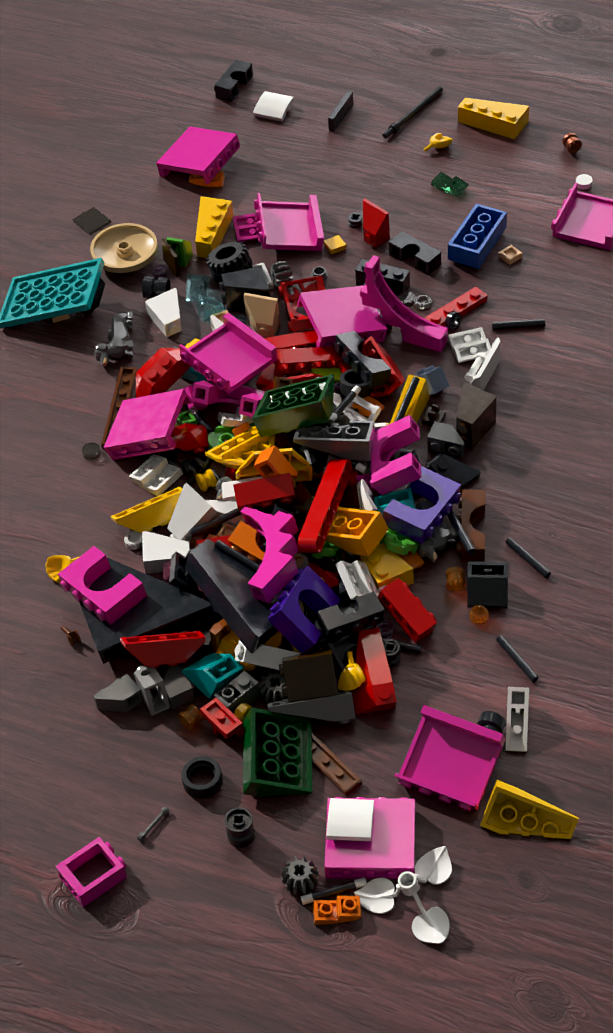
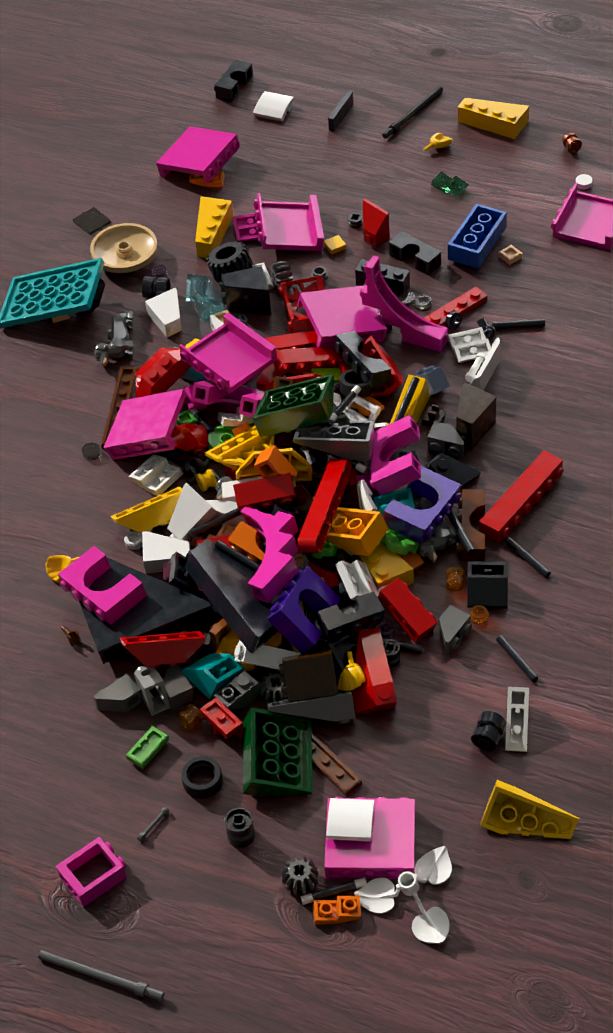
(141, 989): none -> dark grey bar
(147, 747): none -> bright green plate
(170, 257): dark brown piece -> none
(182, 249): bright green slope -> none
(242, 711): yellow tile -> none
(262, 314): tan slope -> none
(451, 758): dark pink panel -> none
(453, 627): none -> dark grey slope
(489, 331): none -> black arm
(521, 497): none -> red brick

